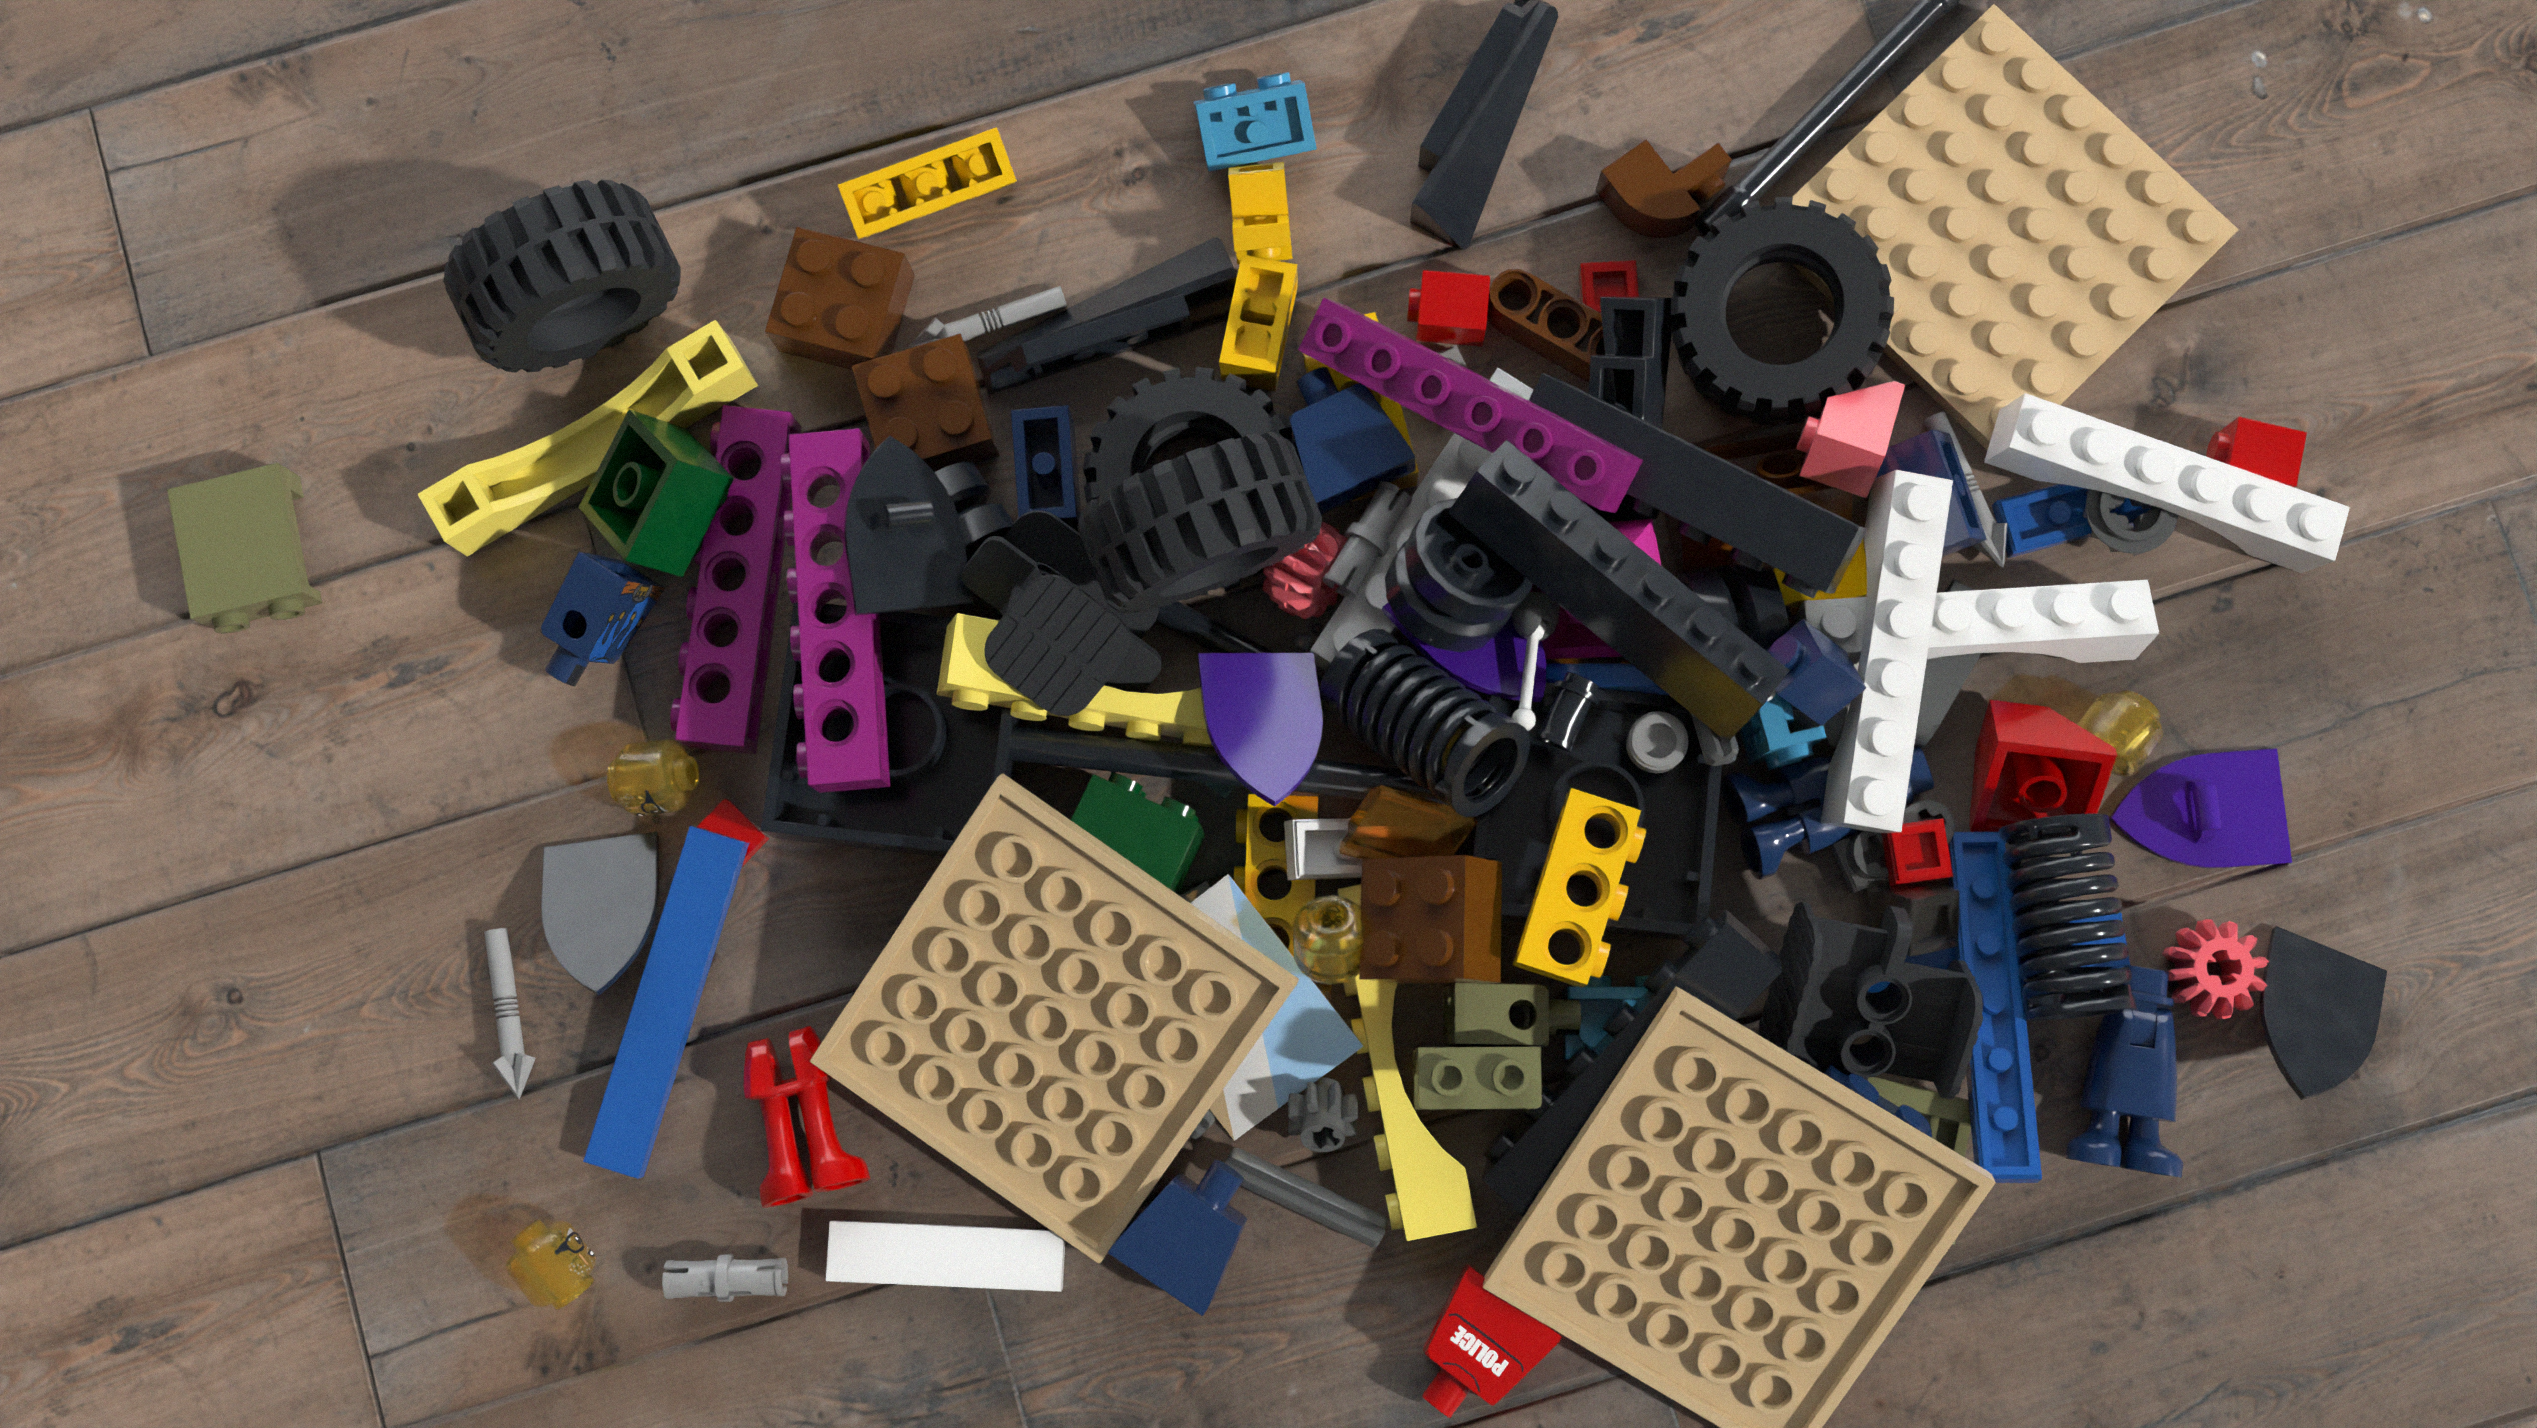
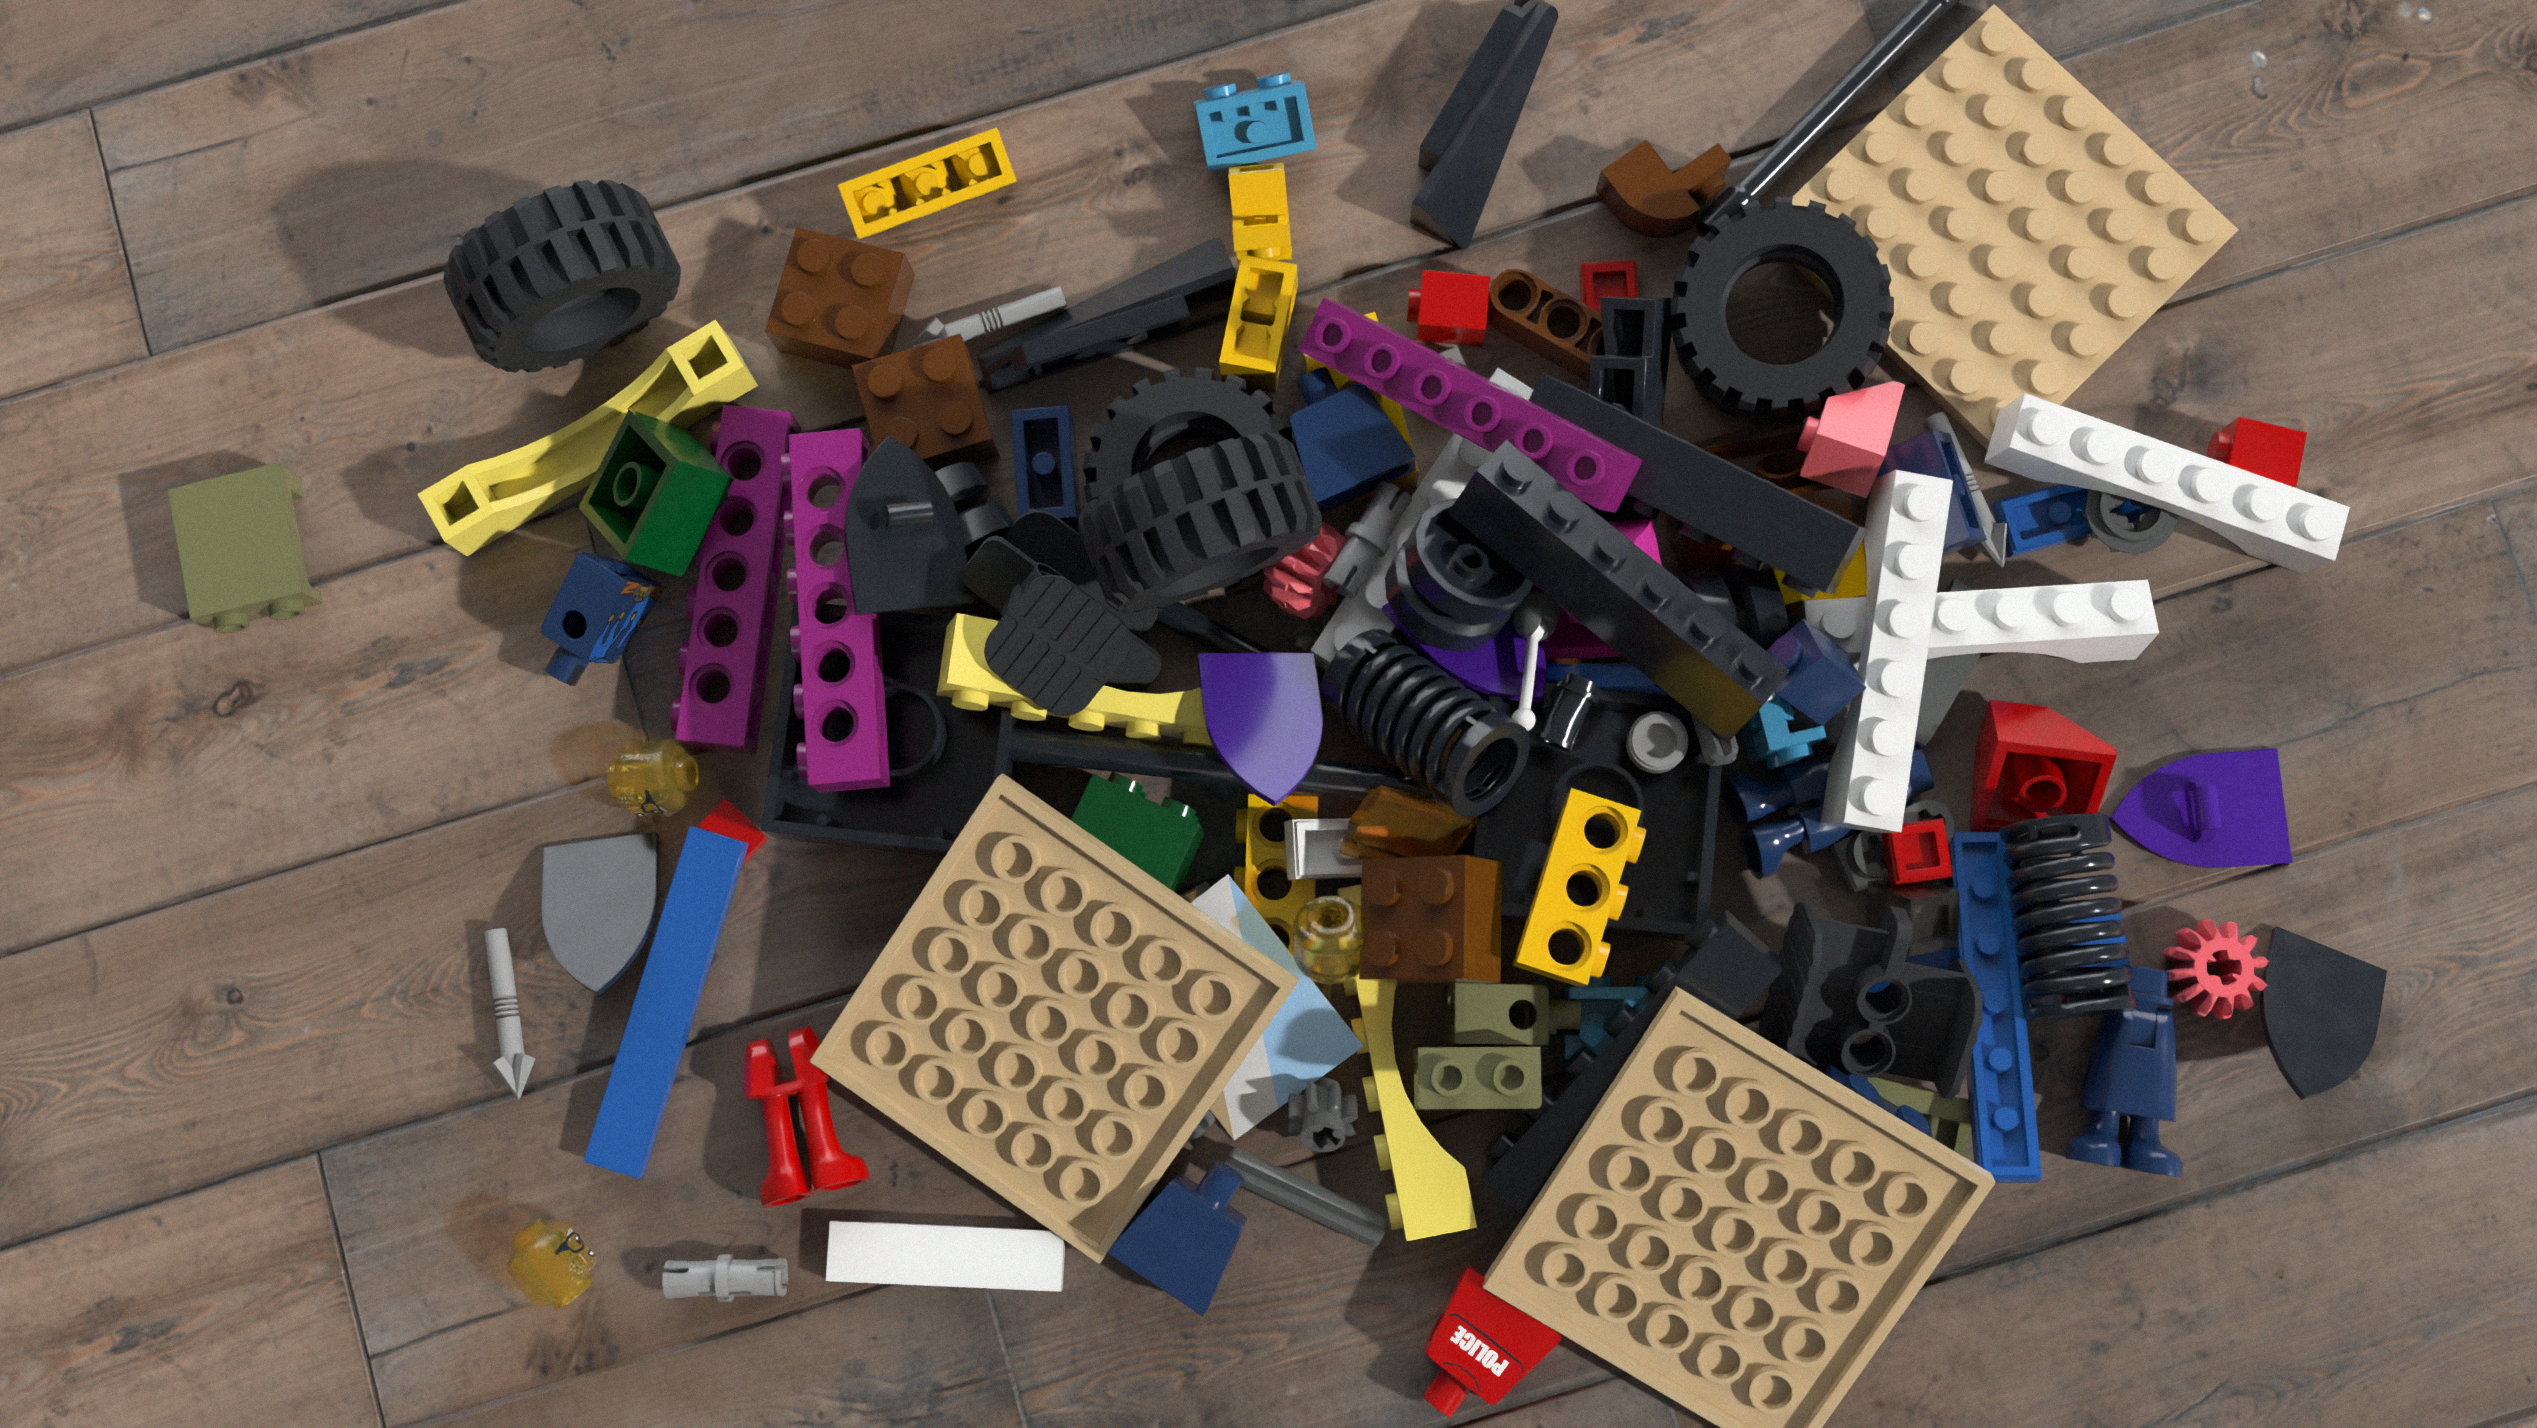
(2128, 725): clear yellow head -> none

